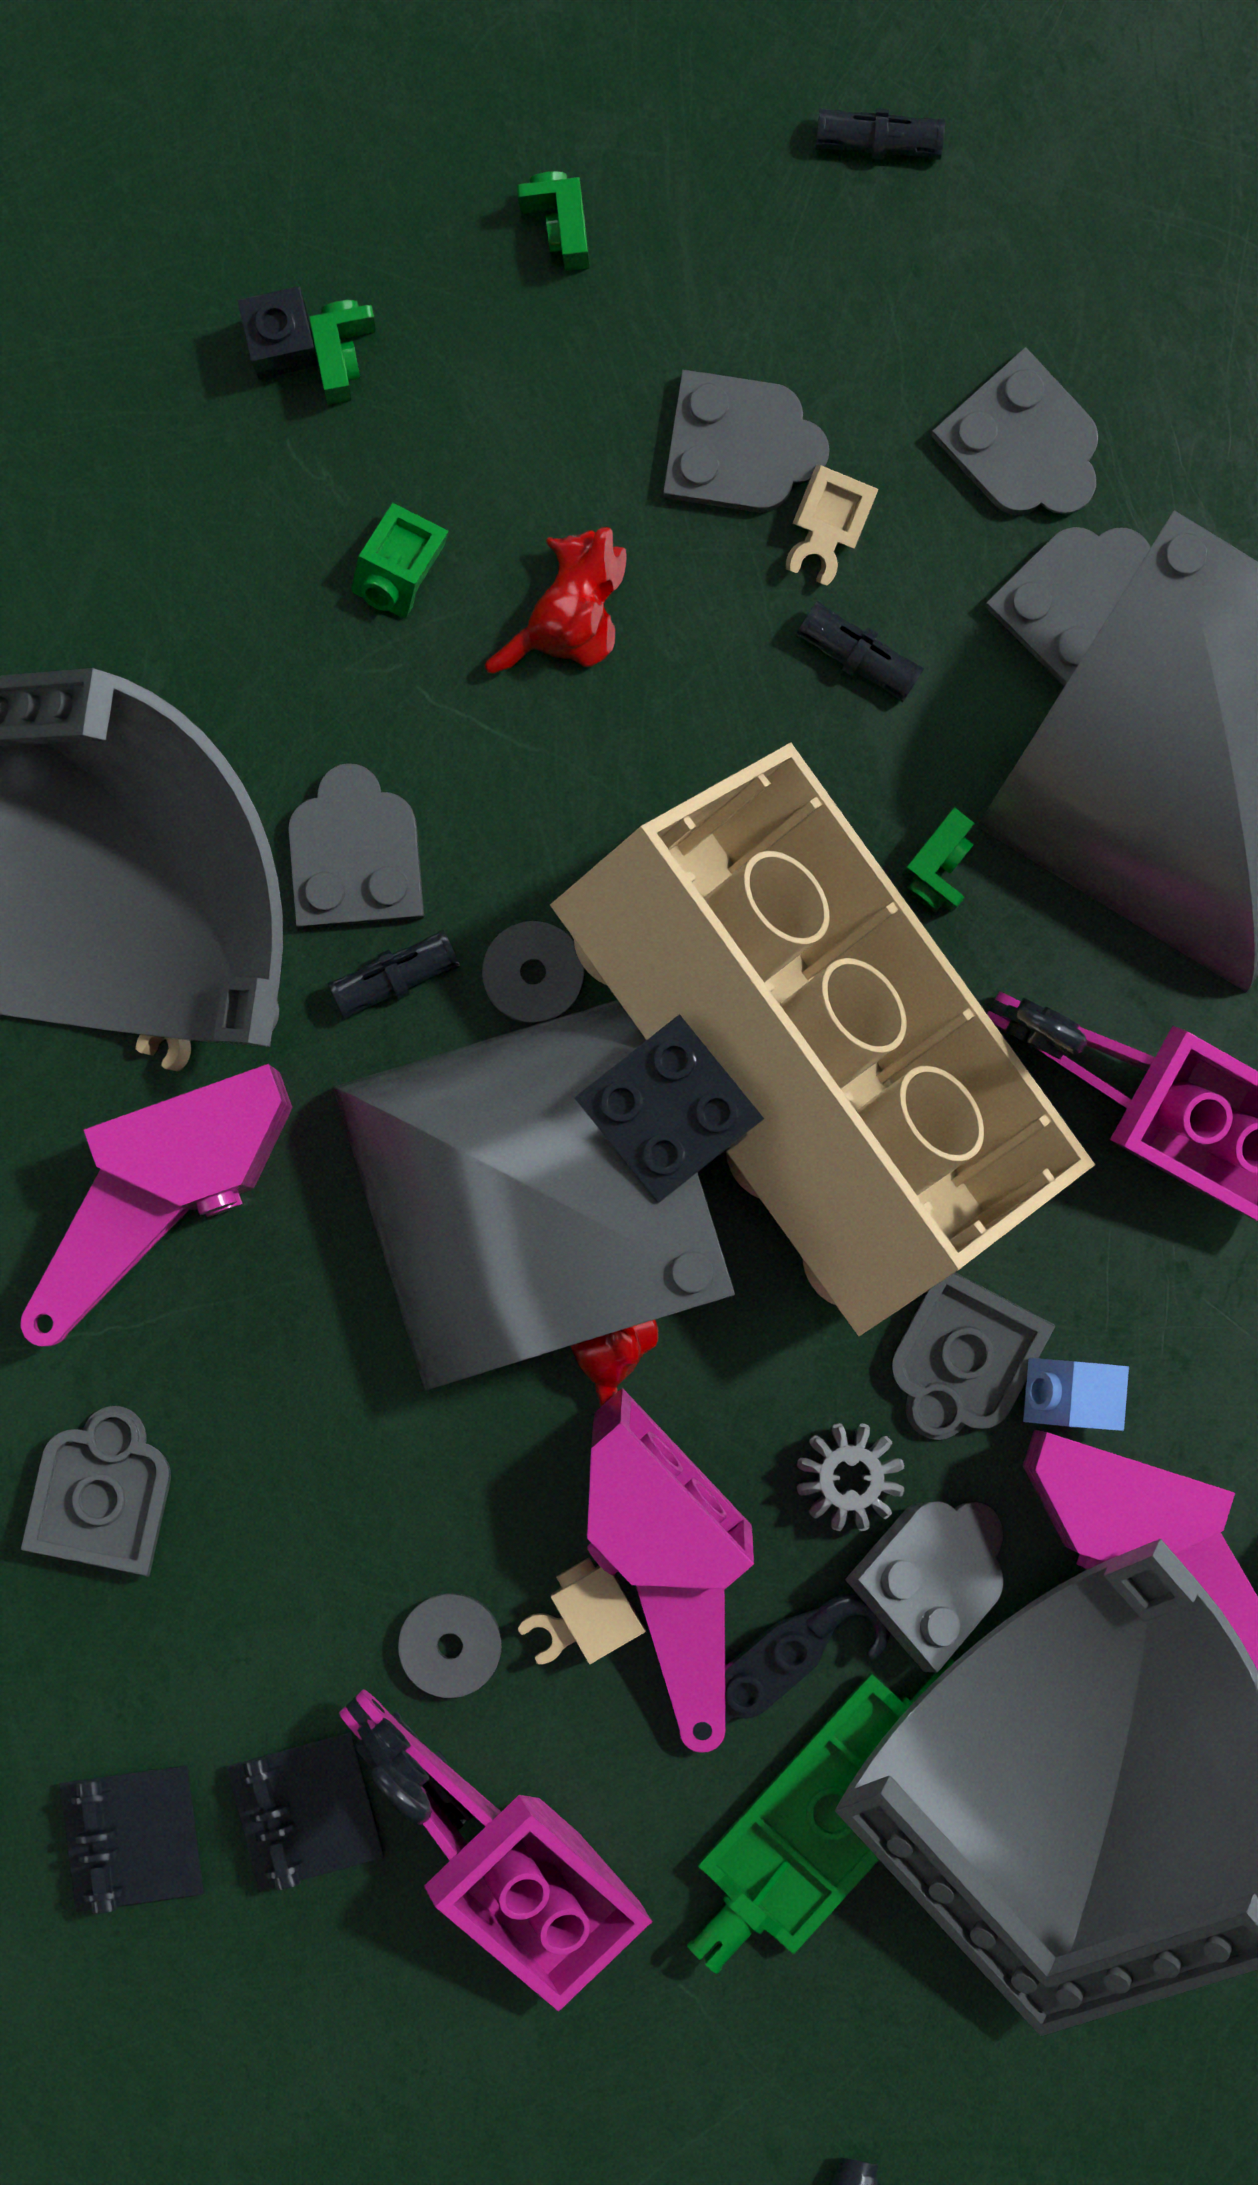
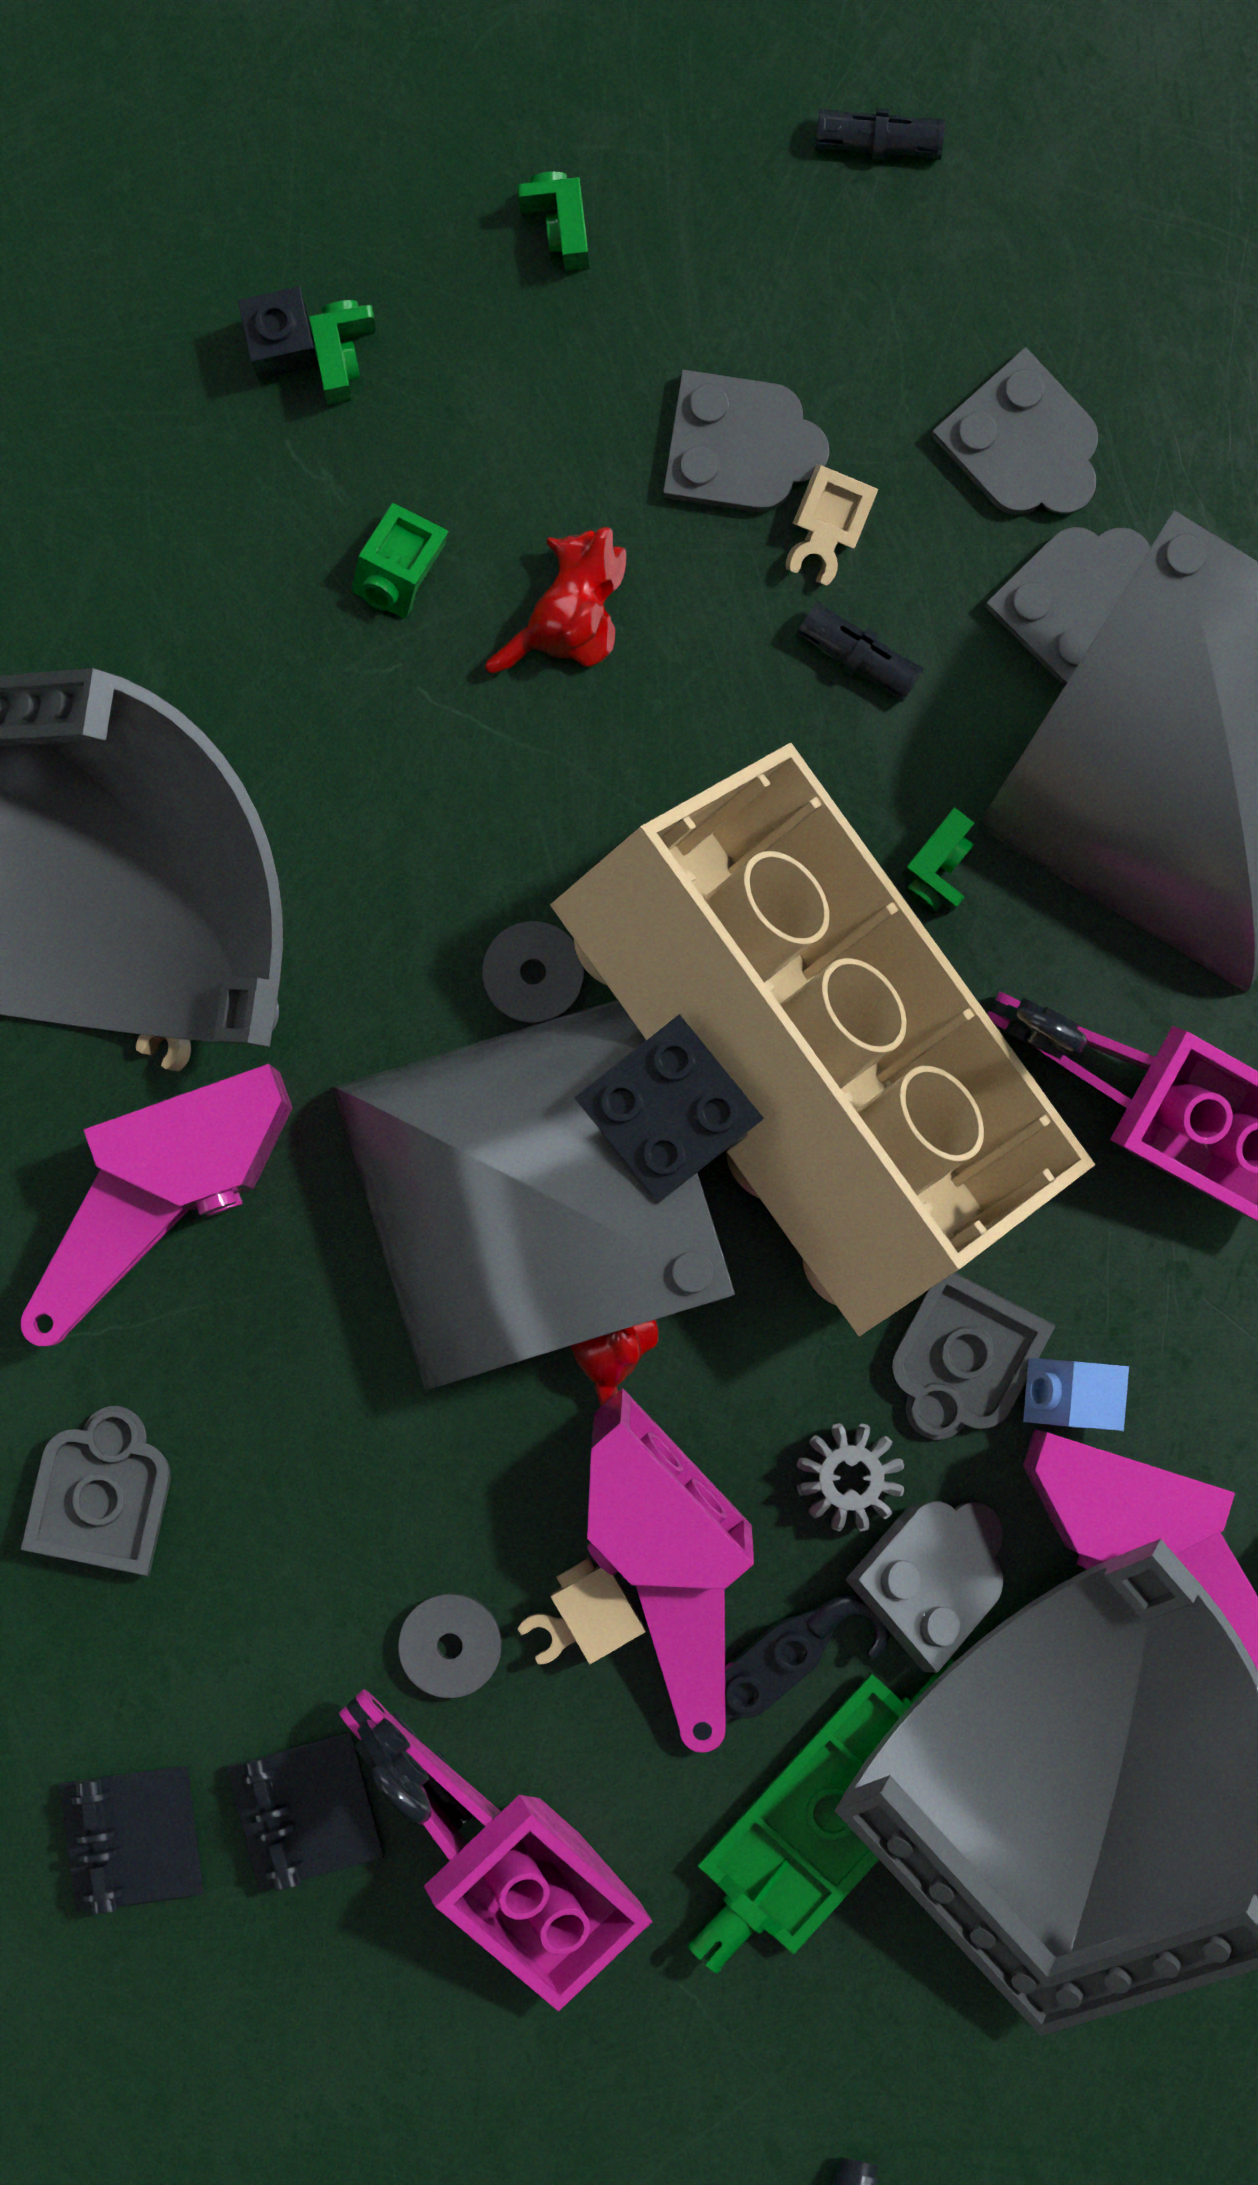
(354, 853): dark grey plate -> none
(393, 974): black pin -> none

